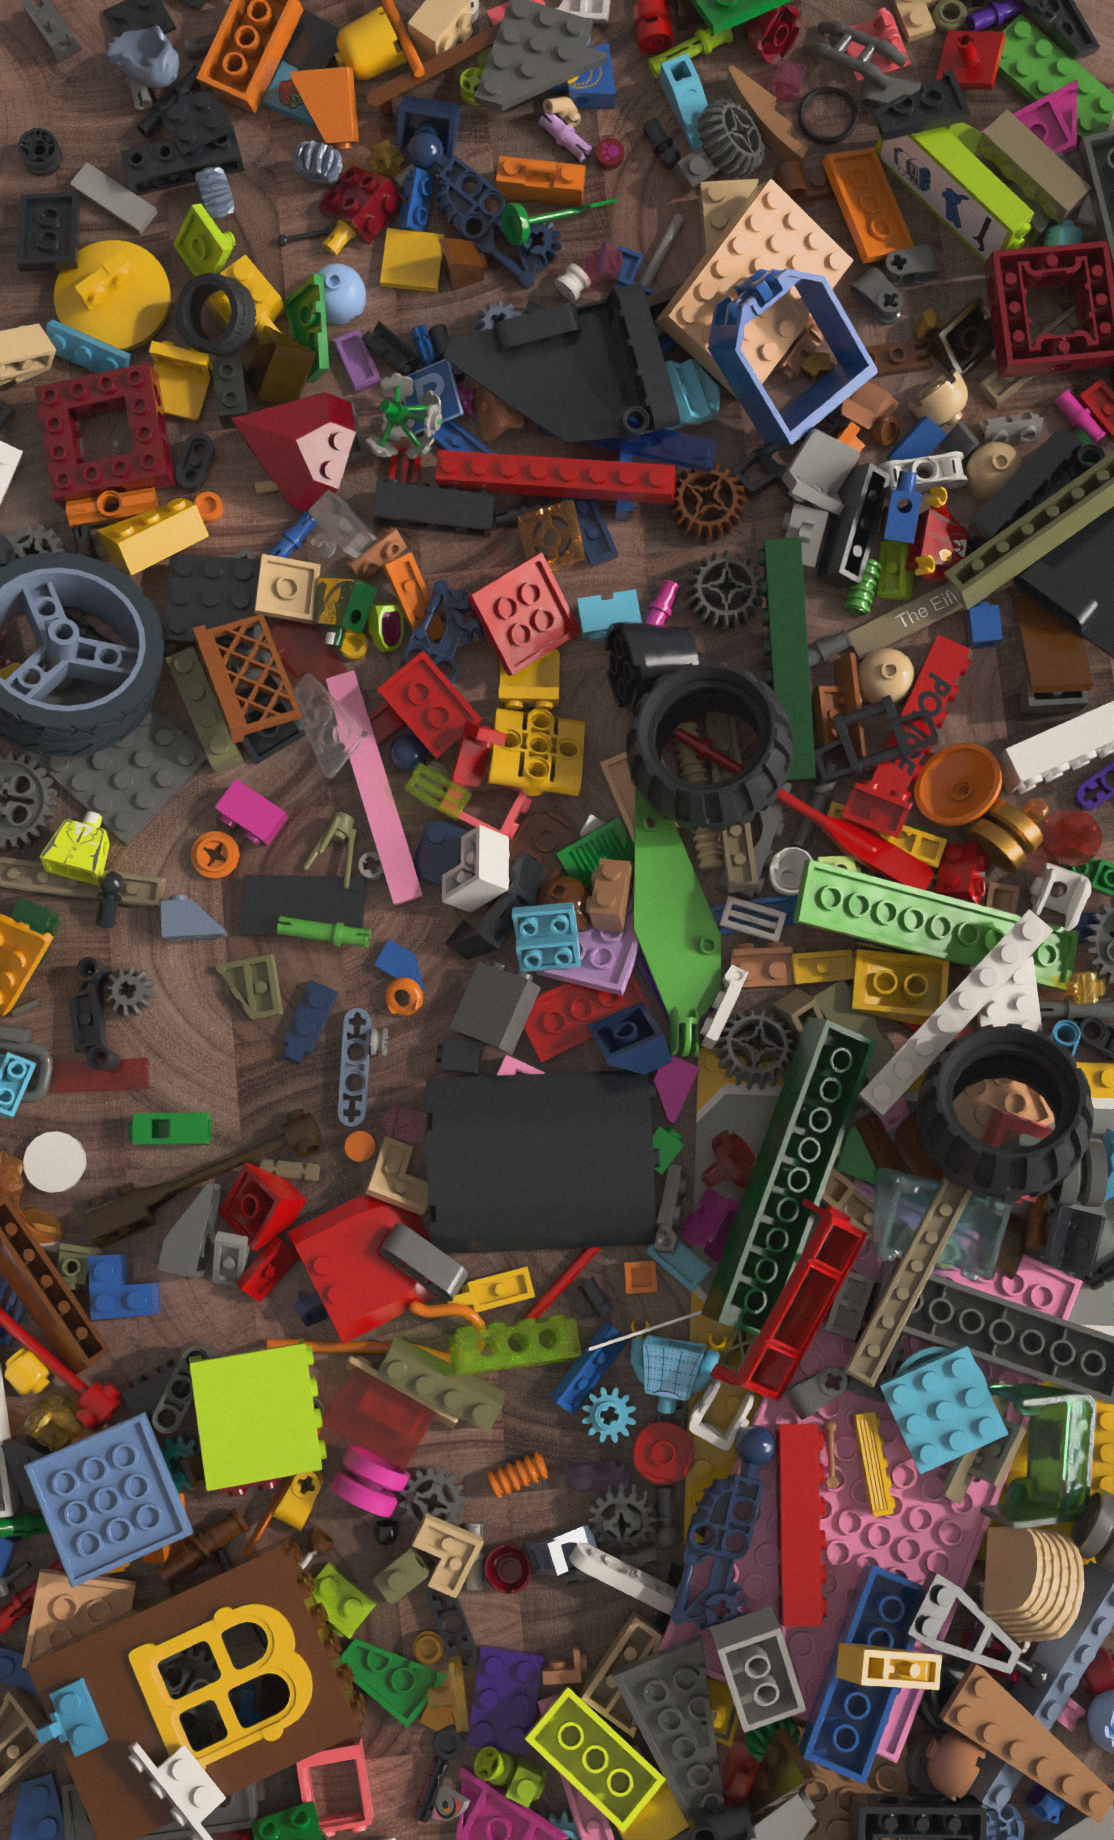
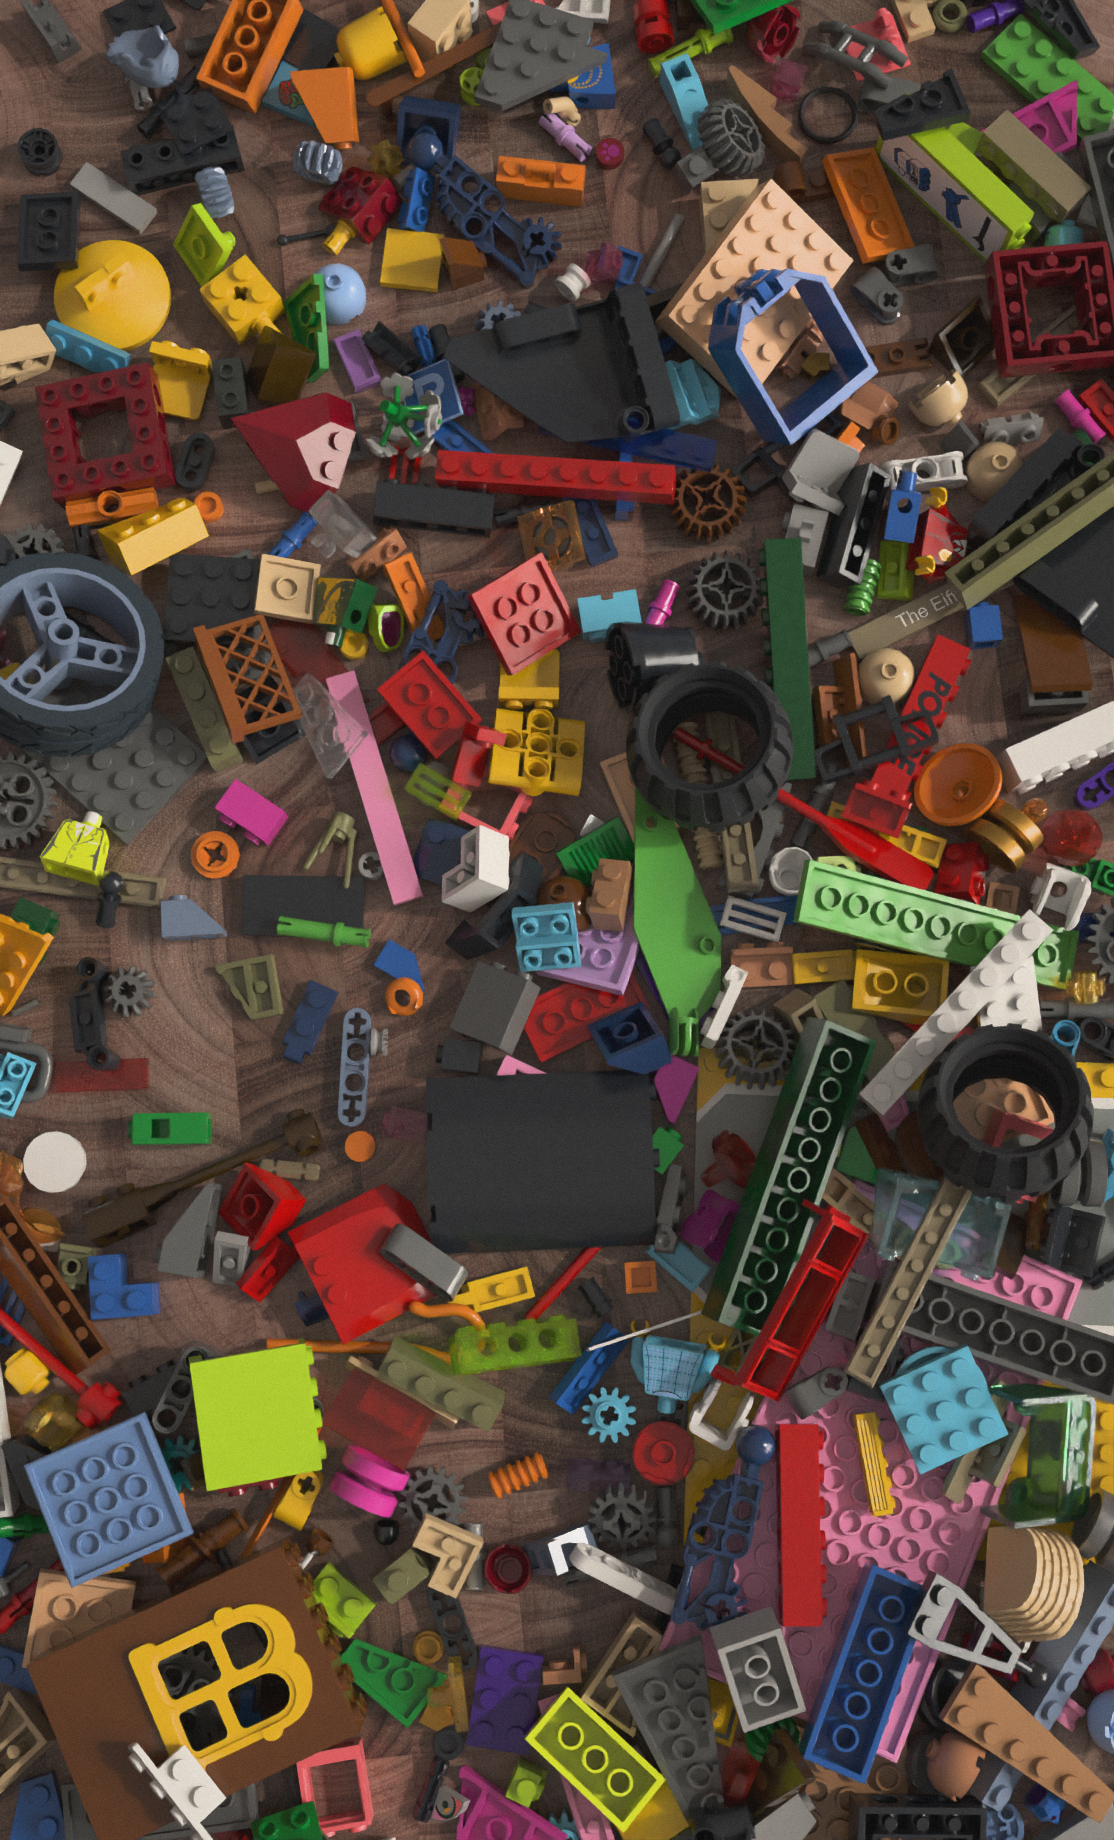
(74, 1719): dark azure hinge -> none
(189, 314): black tyre -> none
(392, 1183): tan plate -> none
(494, 1766): lime wheel -> none
(517, 223): green piece -> none
(831, 1481): medium nougat hinge -> none
(888, 1666): yellow slope -> none
(918, 441): blue tile -> none
(928, 325): pearl gold piece -> none
(972, 57): red tile -> none

